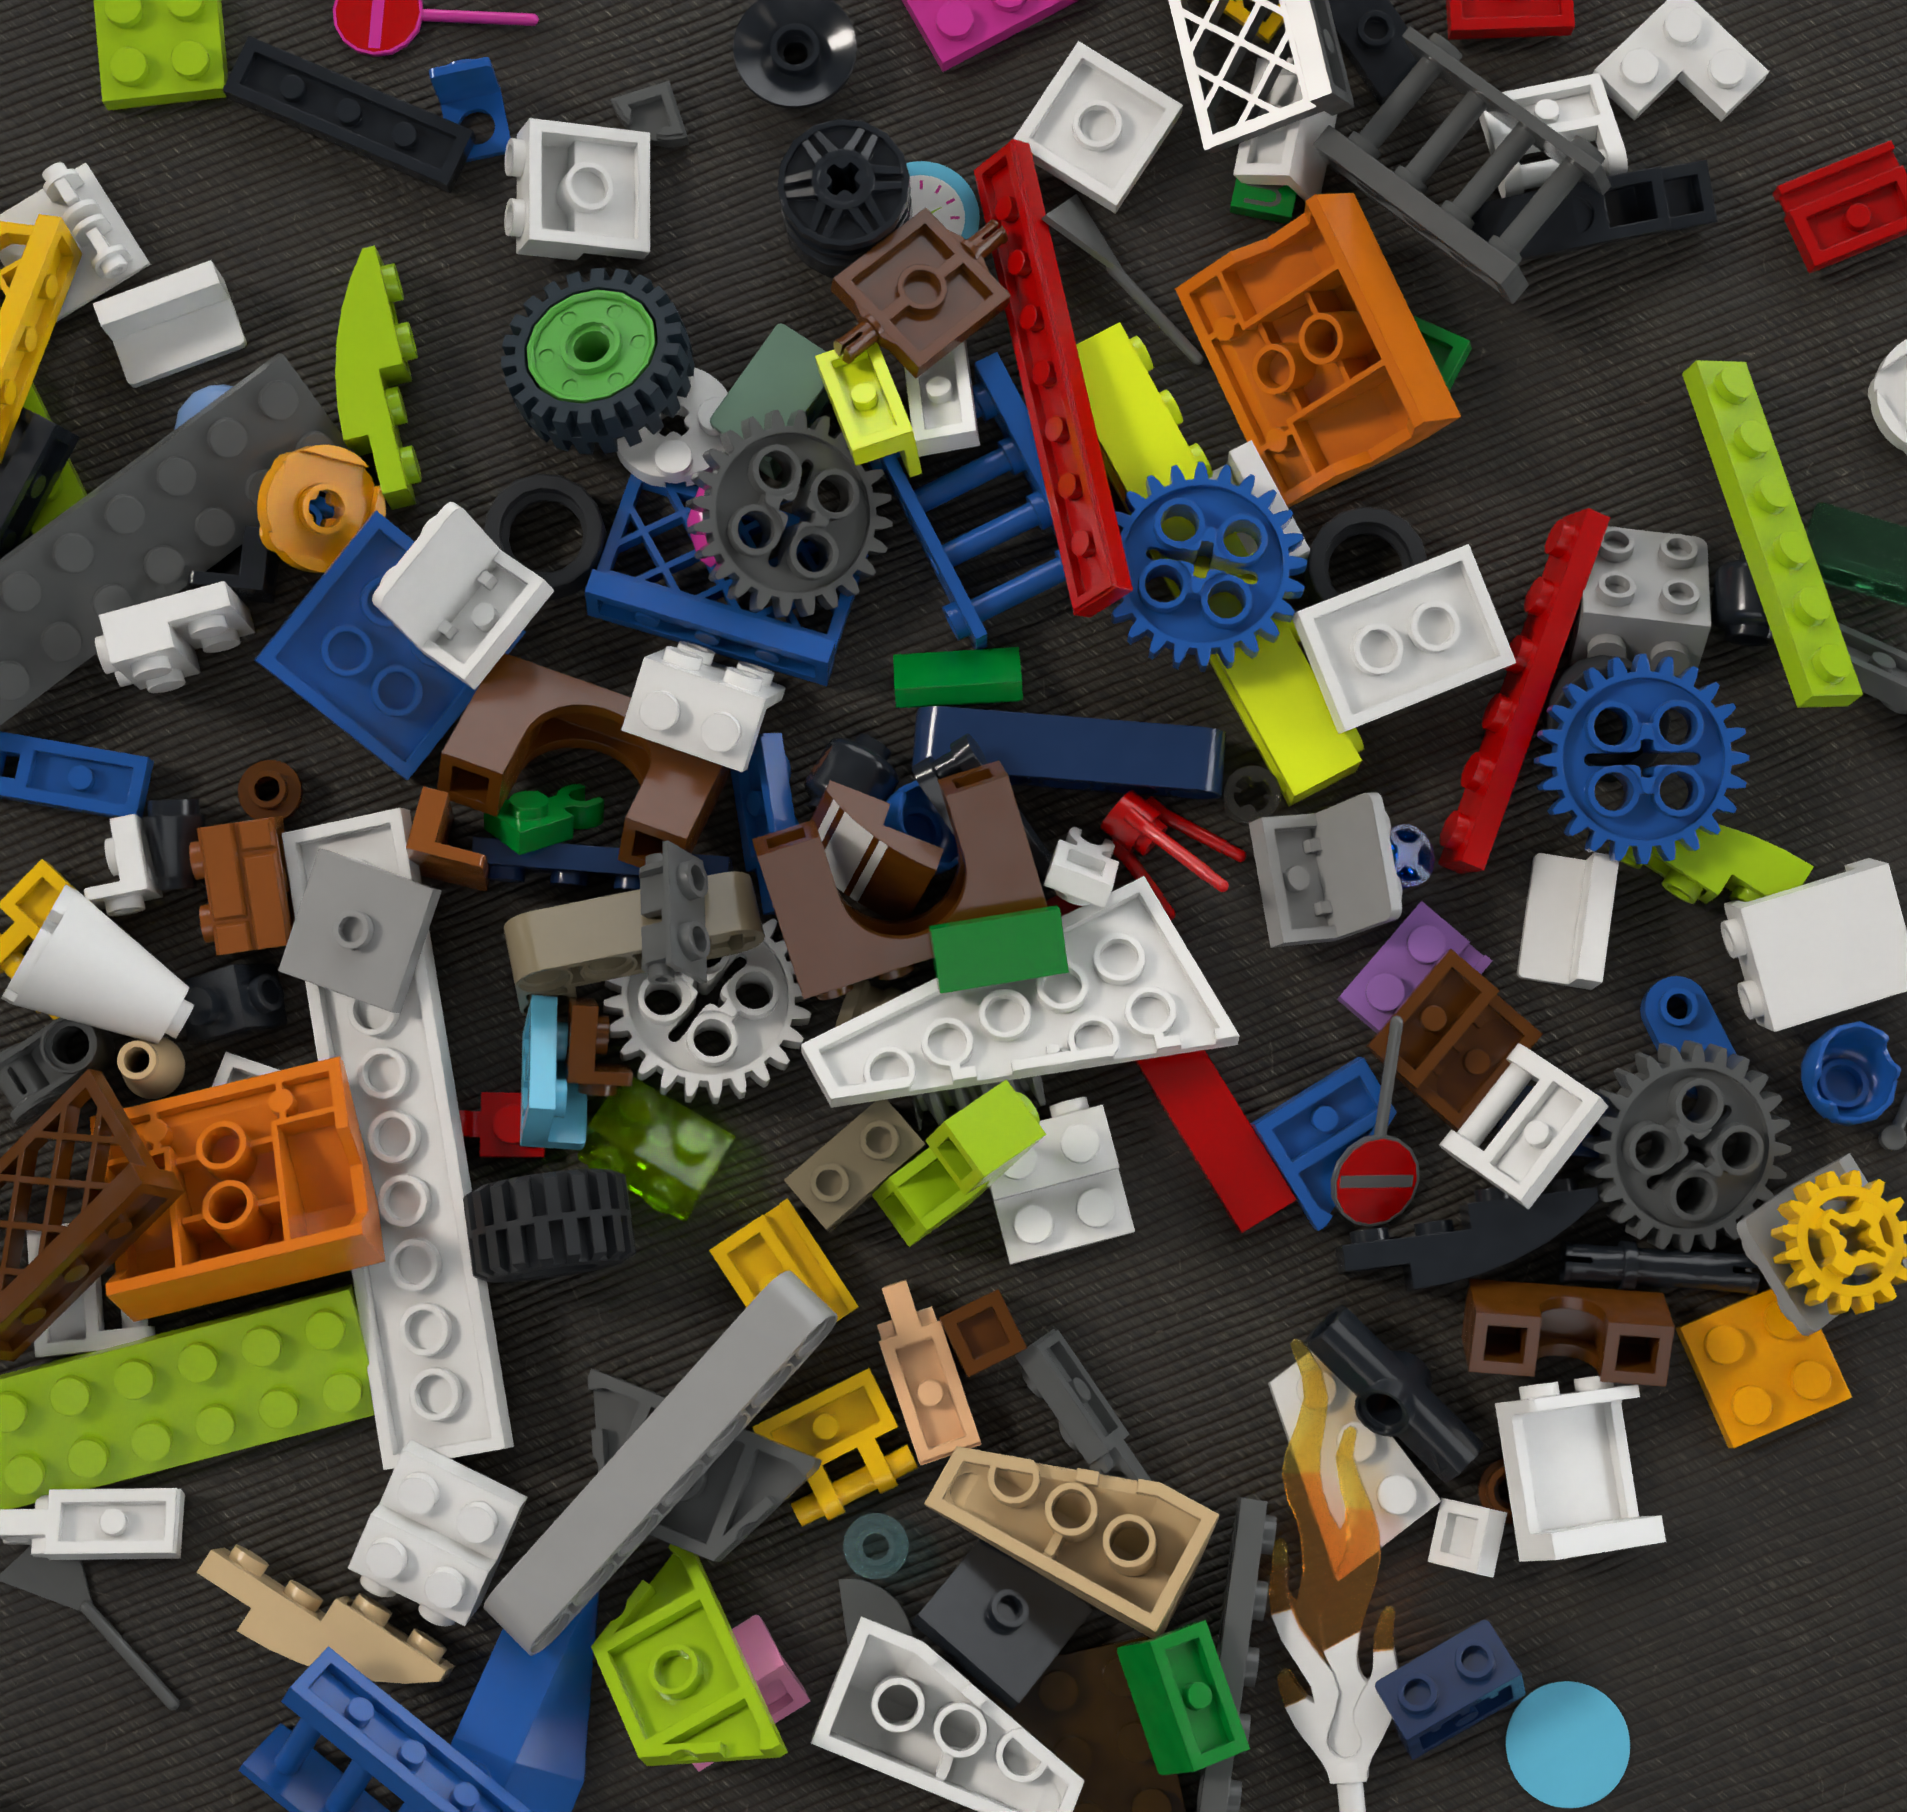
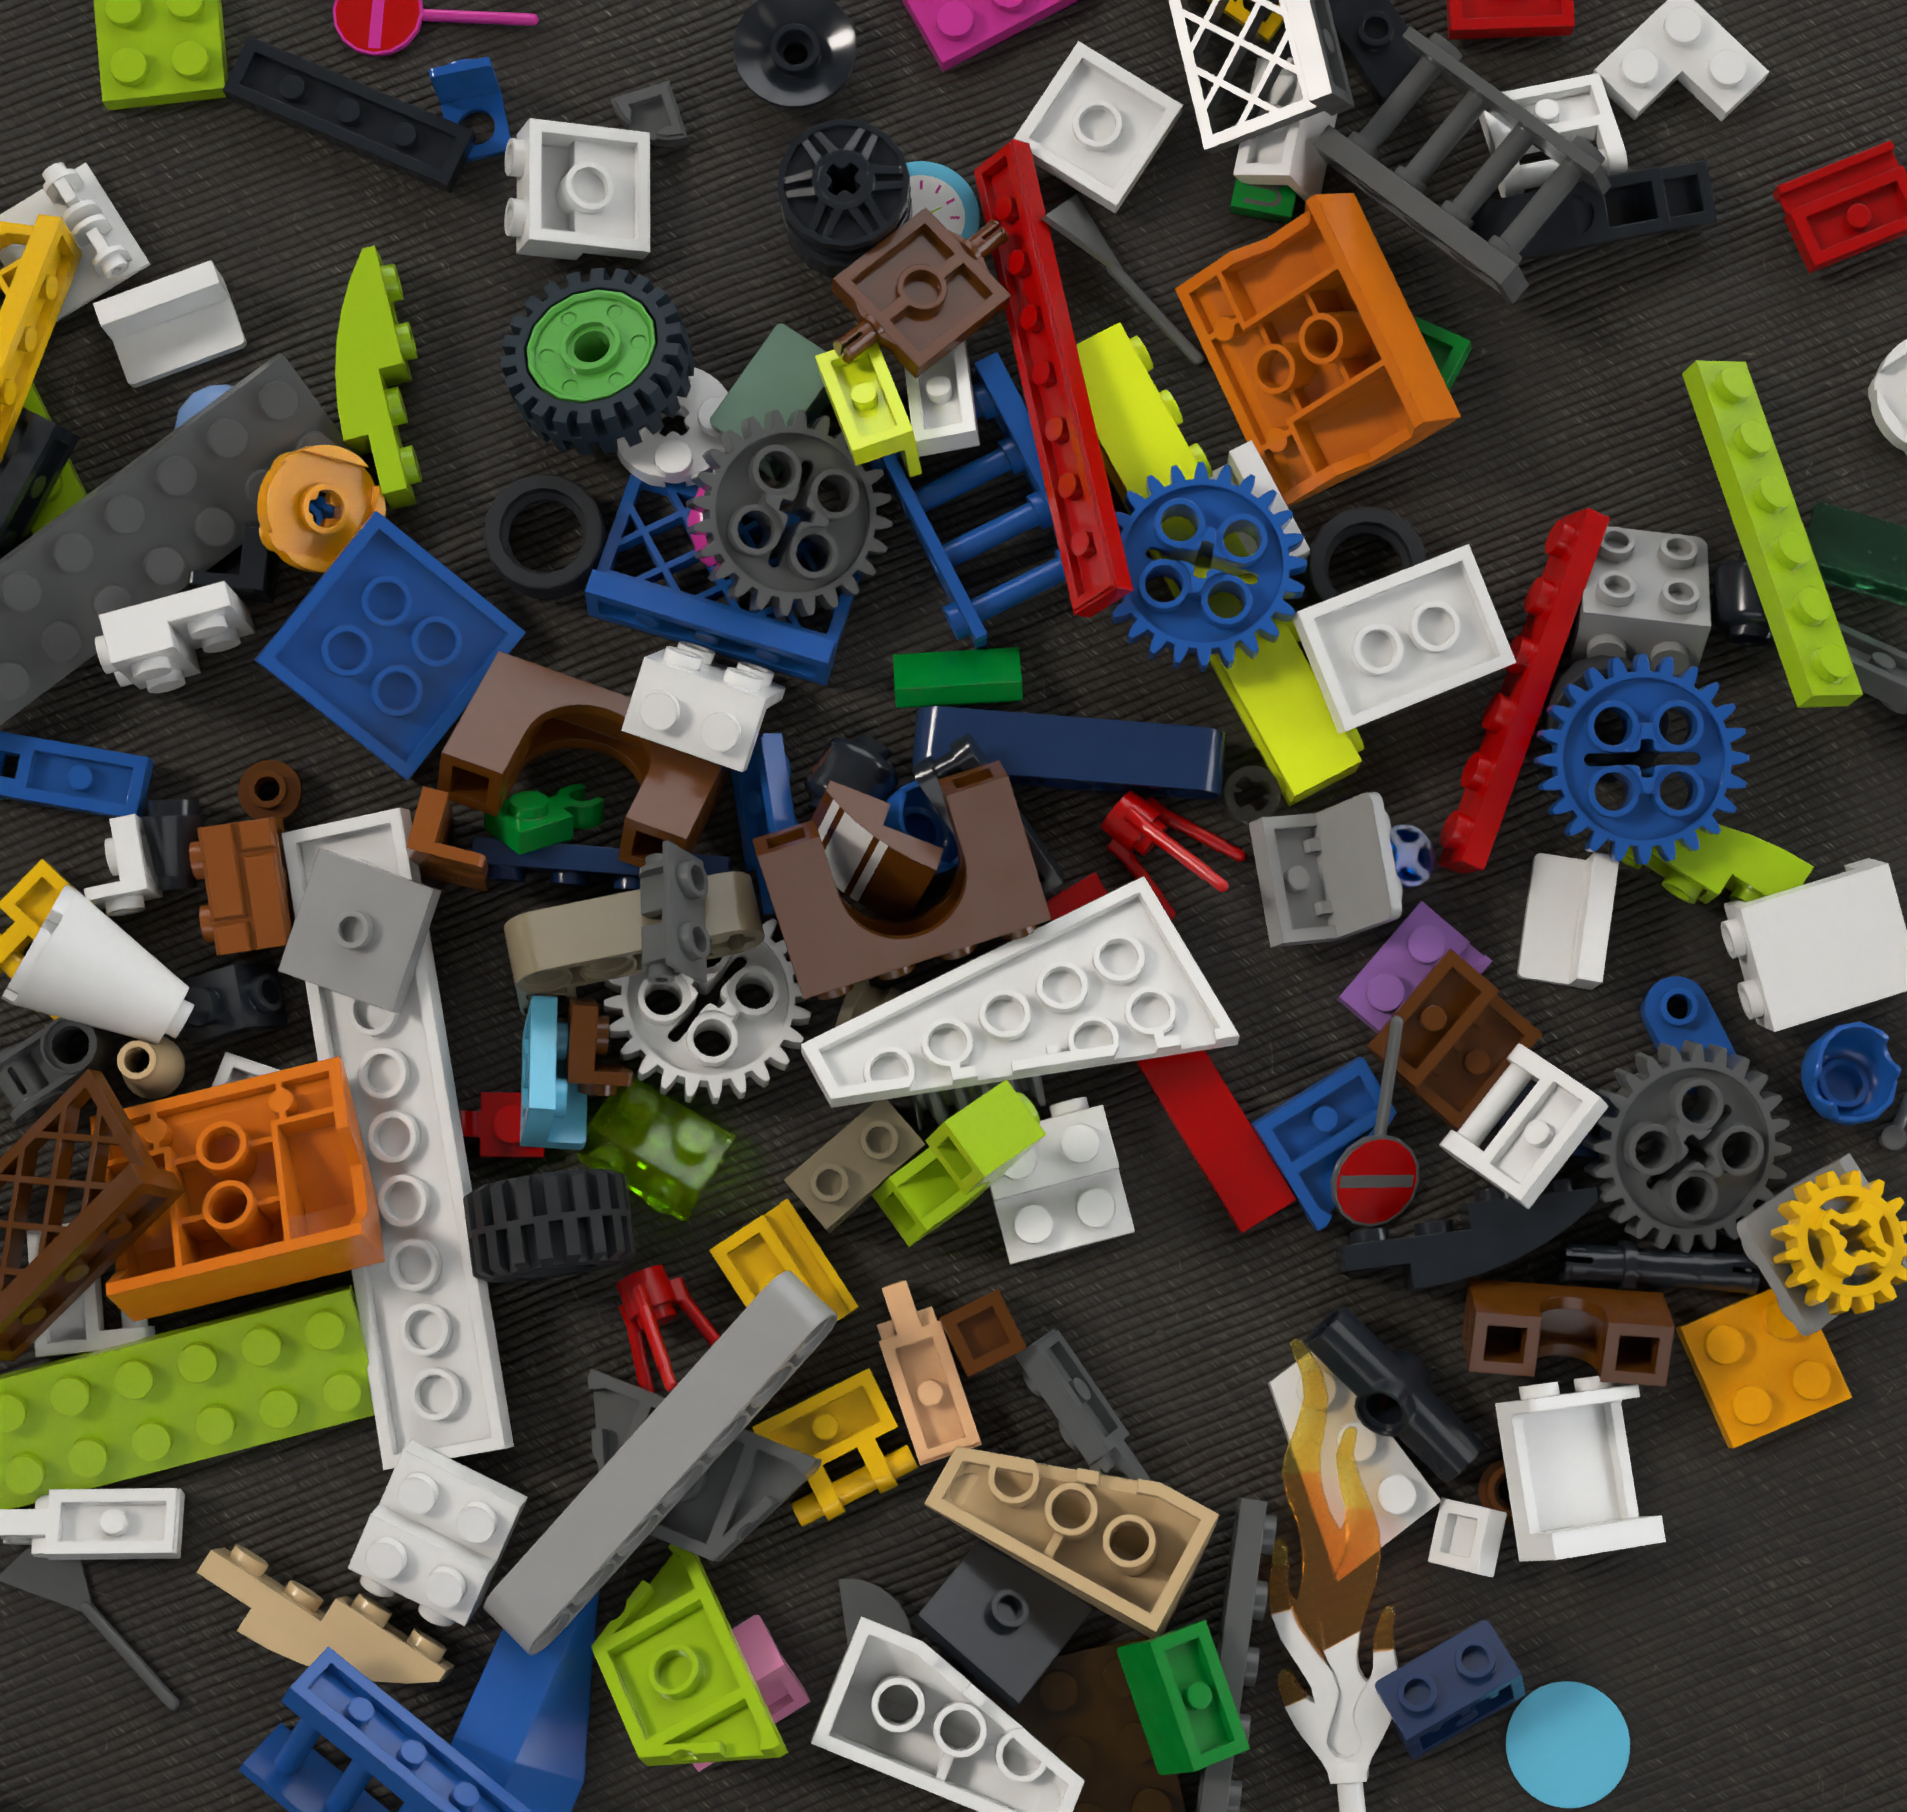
(460, 595): white bracket -> none
(646, 1306): none -> red plant
(896, 1538): clear light blue plate -> none
(998, 949): green tile -> none
(1082, 870): white plate -> none

